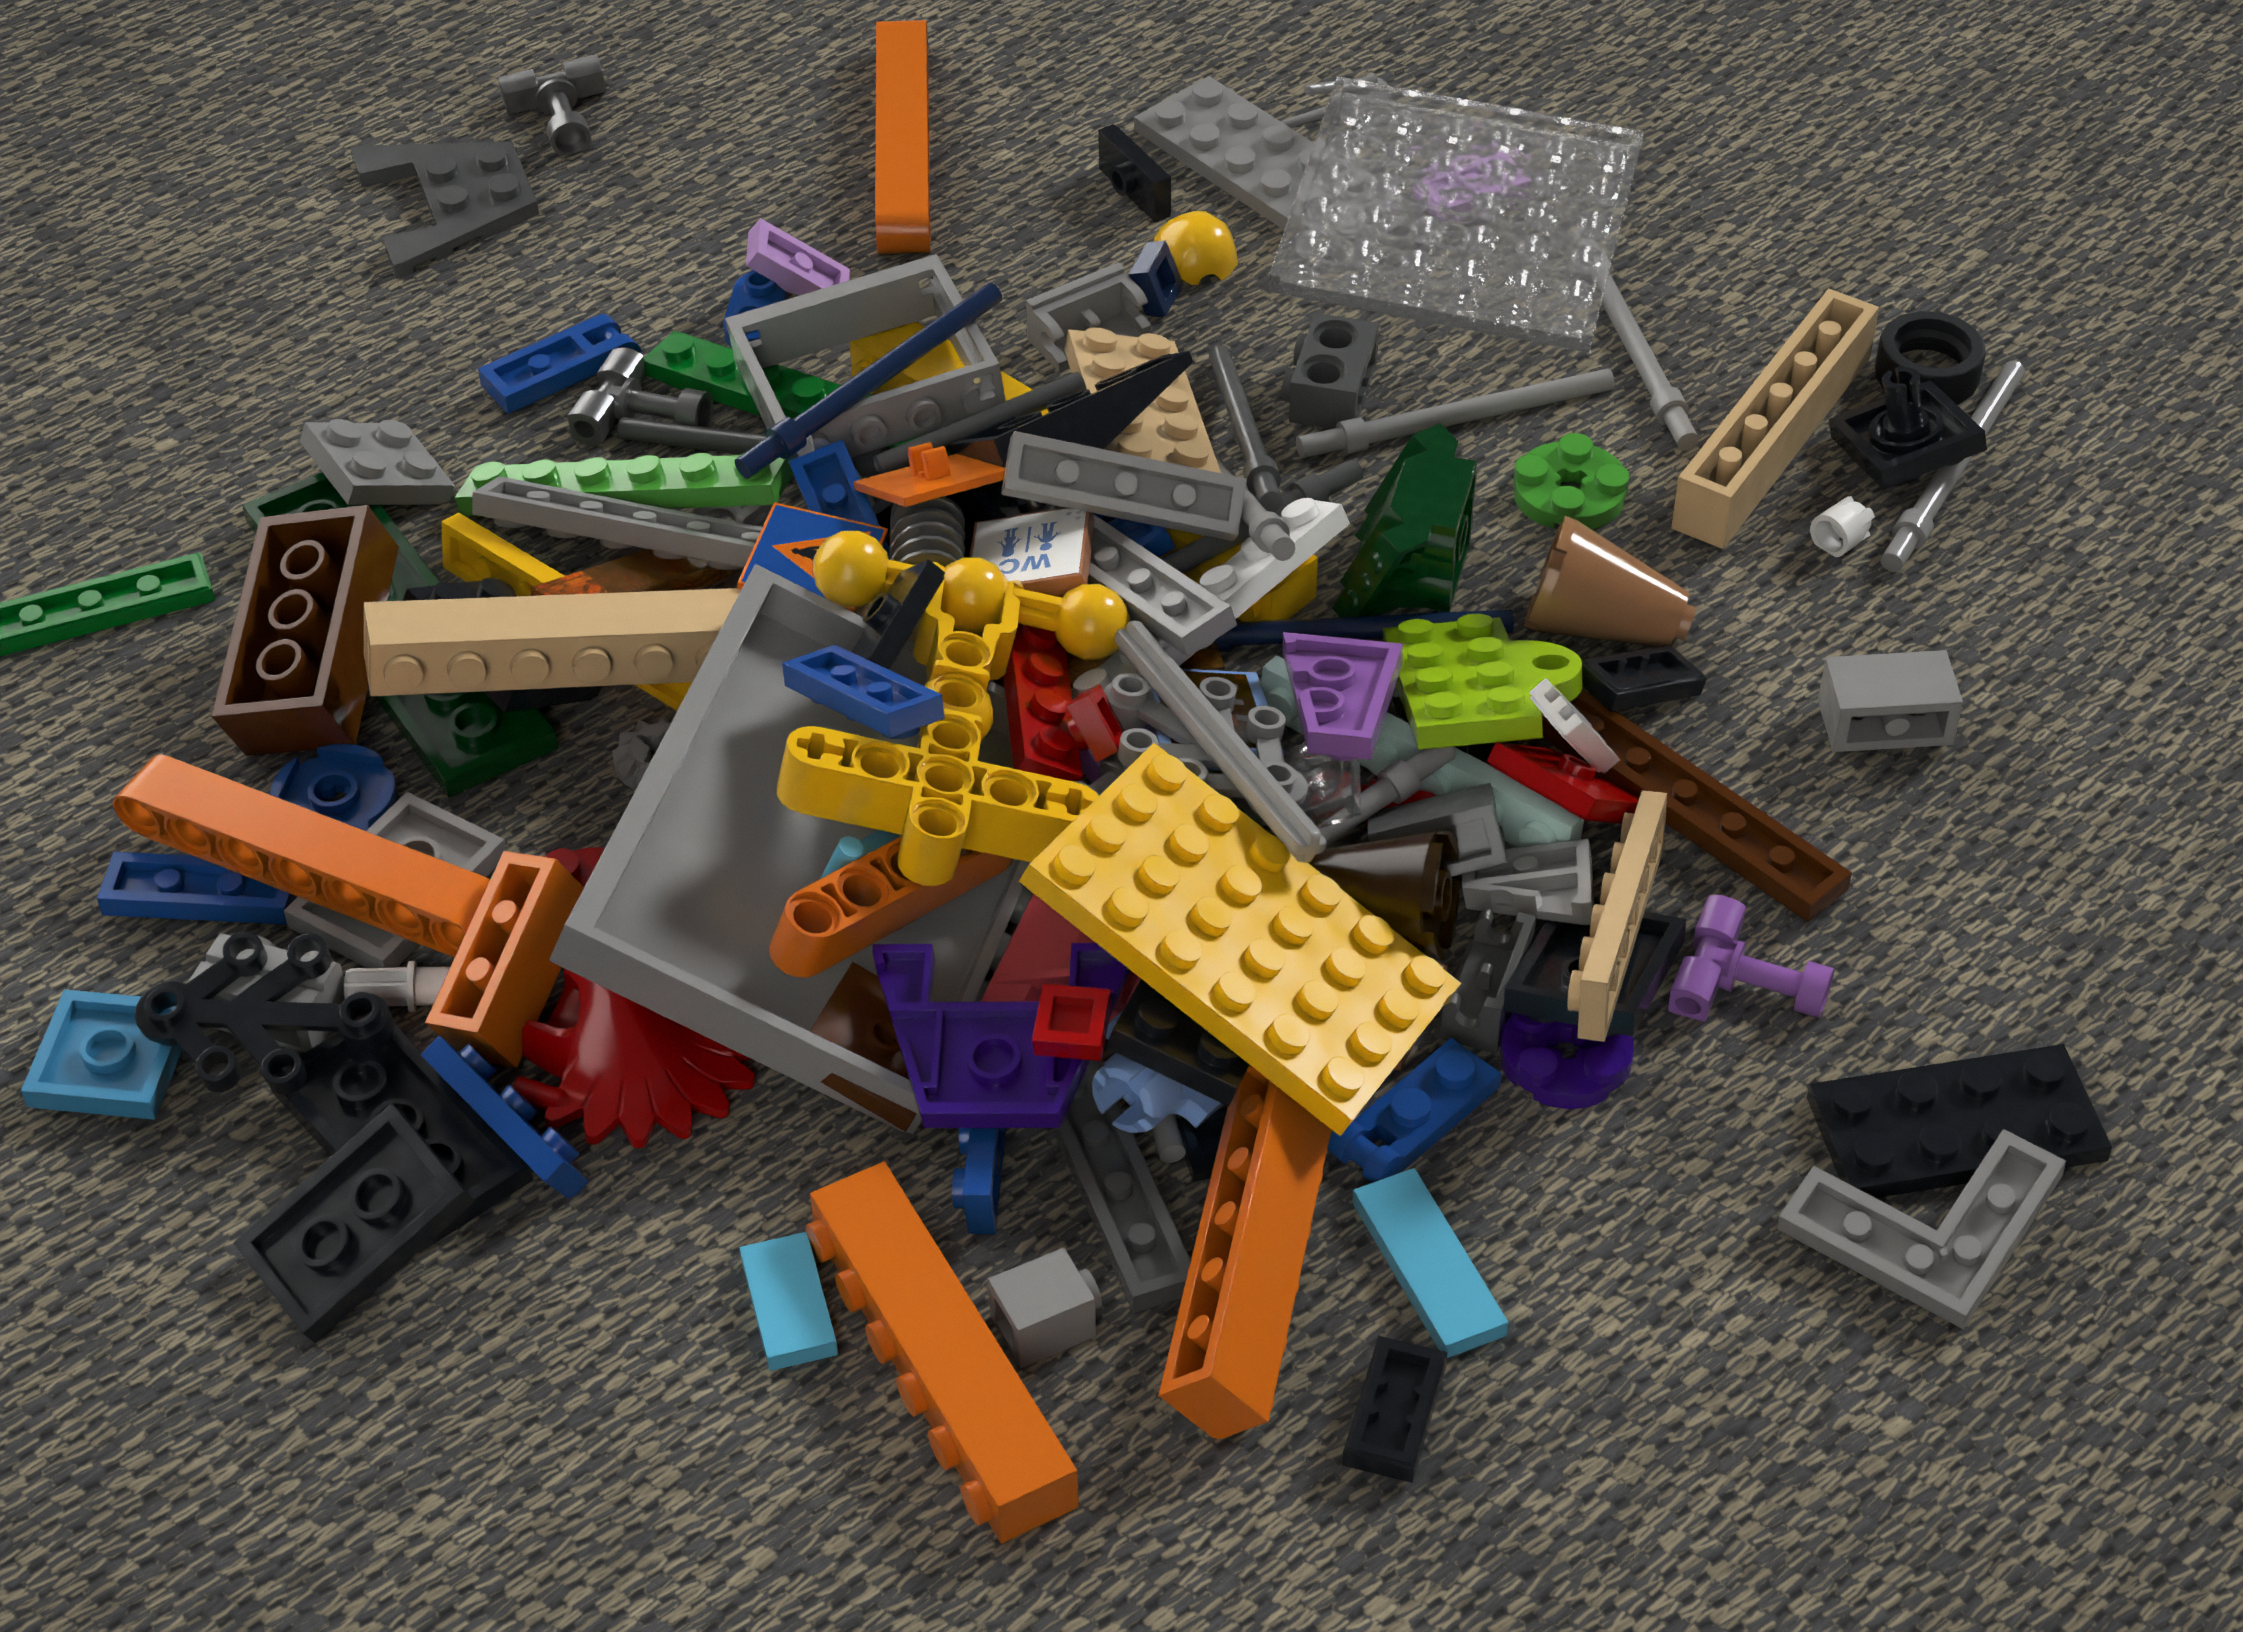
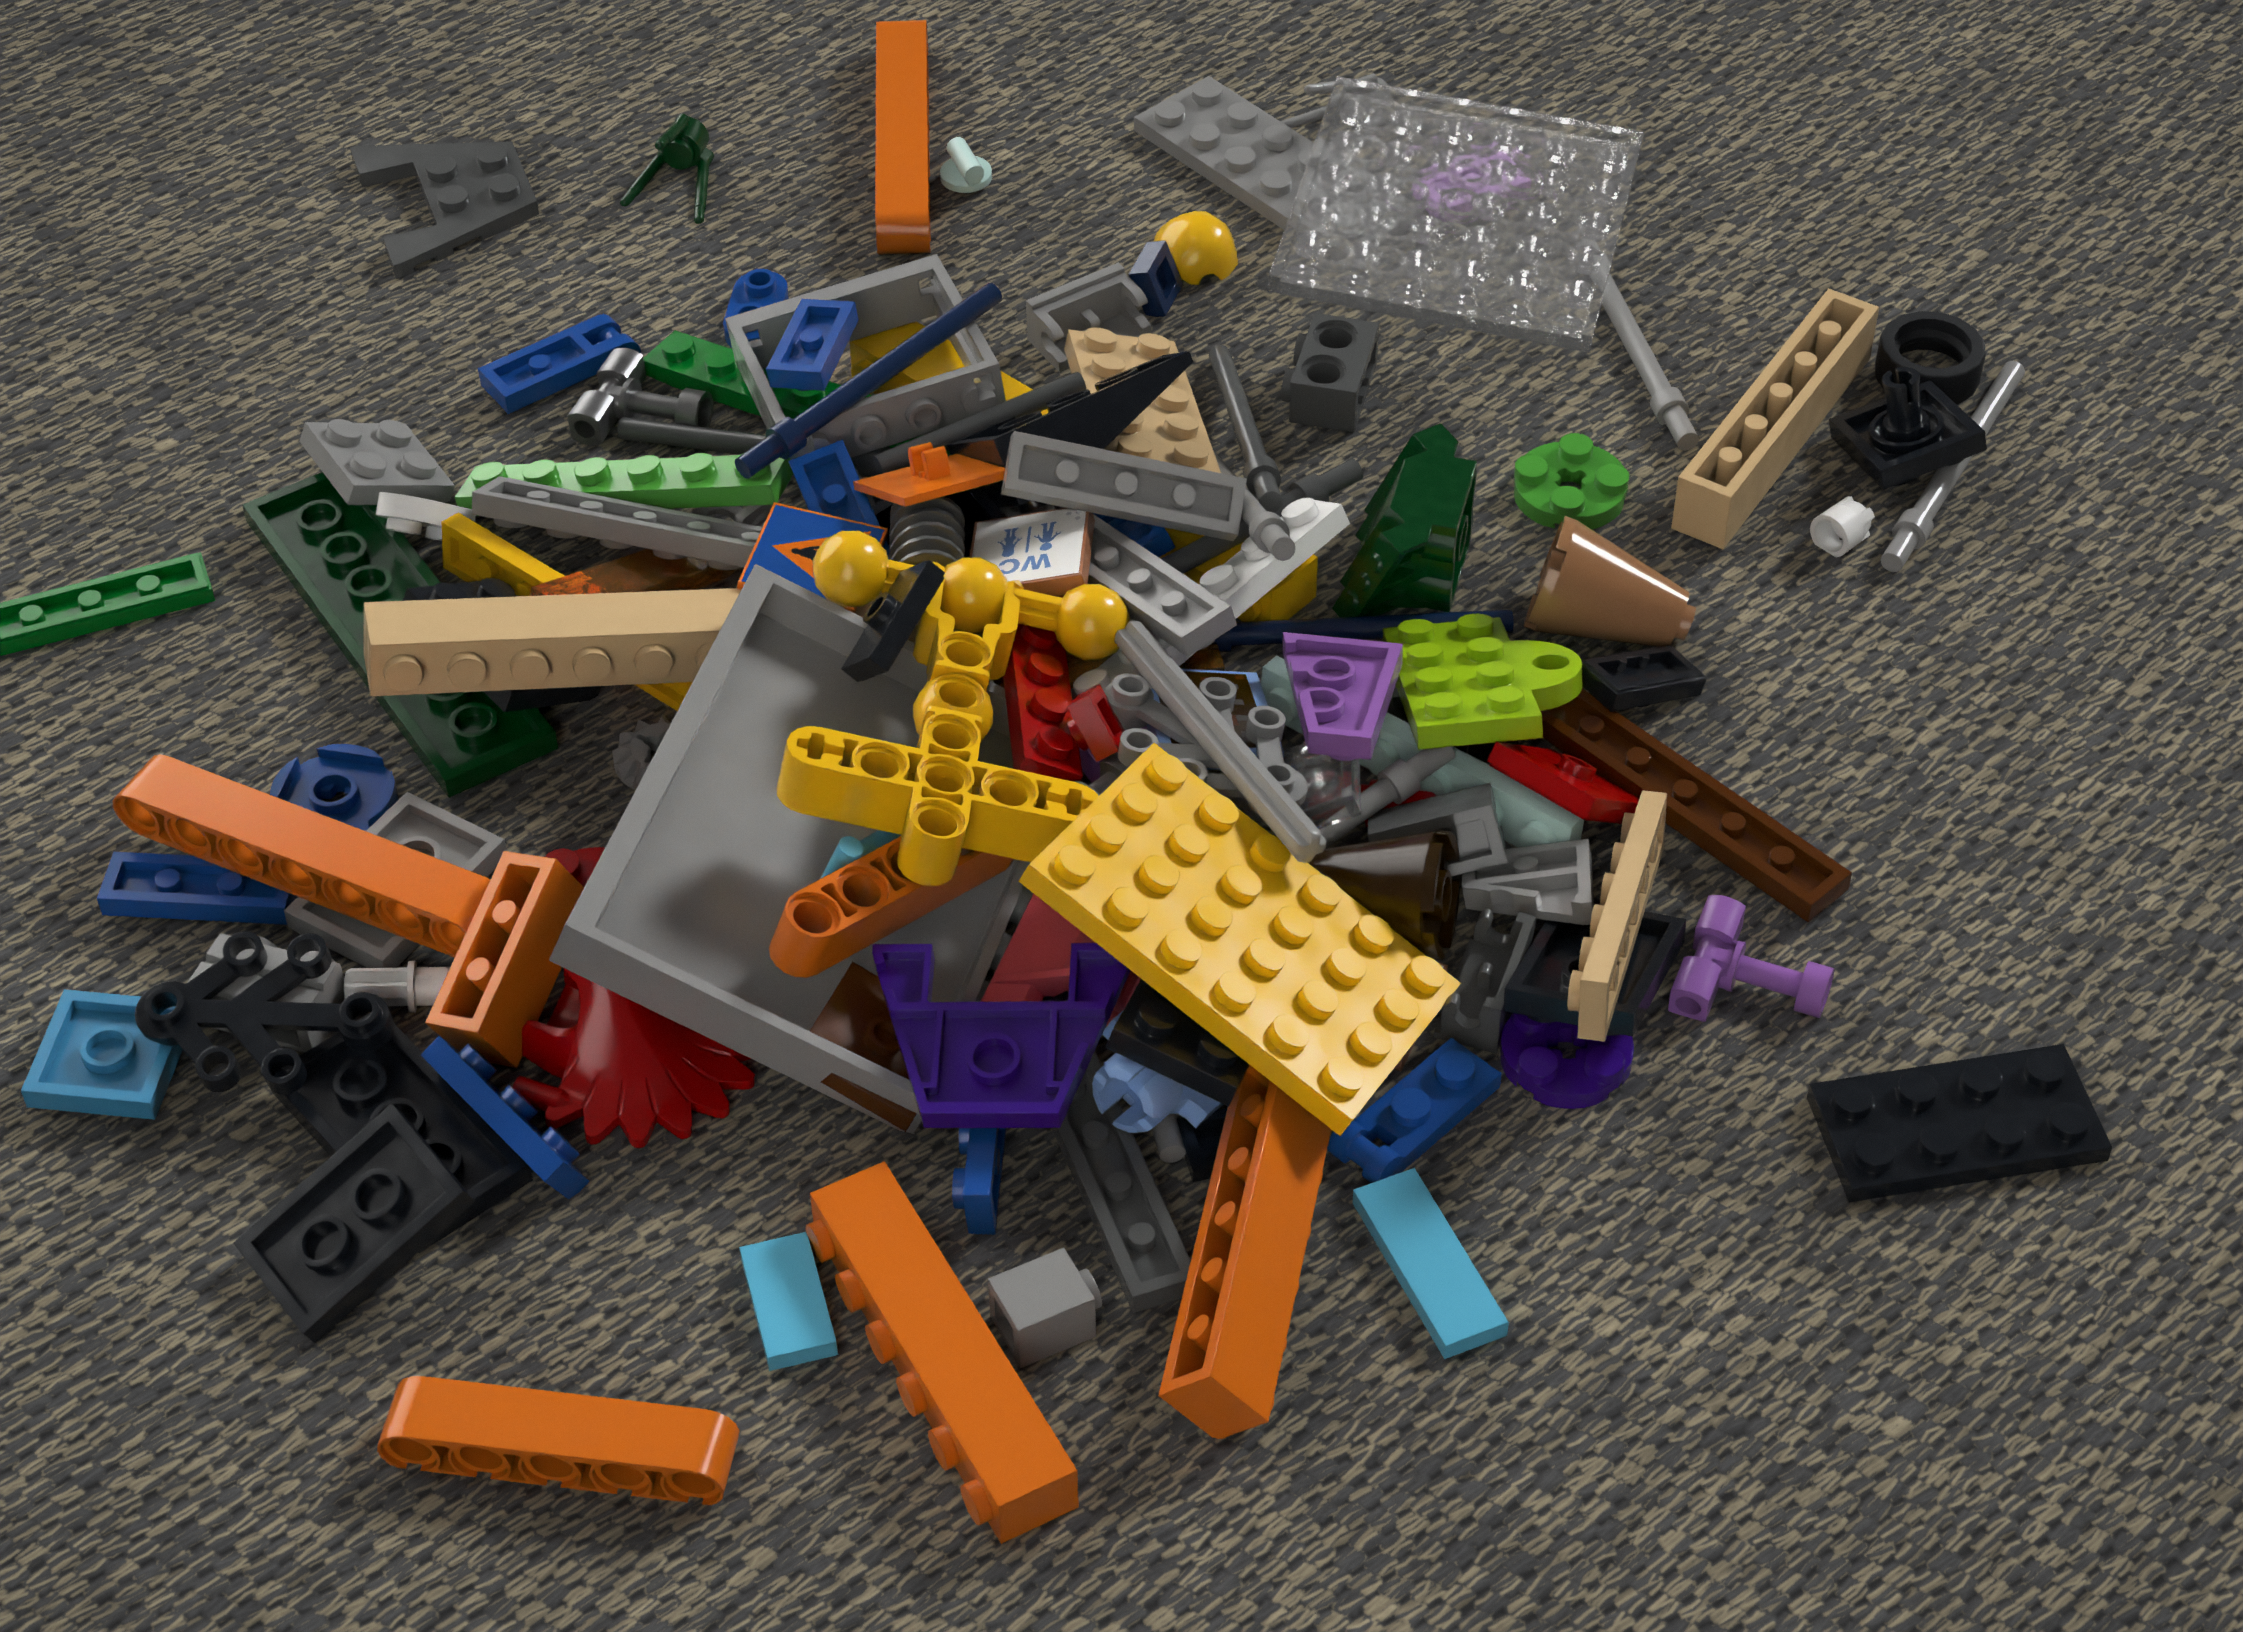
(298, 632): reddish brown brick -> none
(410, 513): none -> white plate
(557, 96): flat silver bar -> none
(559, 1437): none -> orange beam
(680, 148): none -> dark green plant
(791, 262): lavender plate -> none
(812, 344): none -> blue plate
(864, 691): blue plate -> none
(964, 170): none -> light aqua plate
(1072, 1022): red plate -> none
(1134, 173): black plate -> none
(1356, 435): light grey bar -> none
(1395, 1409): black plate -> none
(1573, 726): white tile -> none
(1883, 694): light grey brick -> none
(1938, 1268): light grey plate -> none

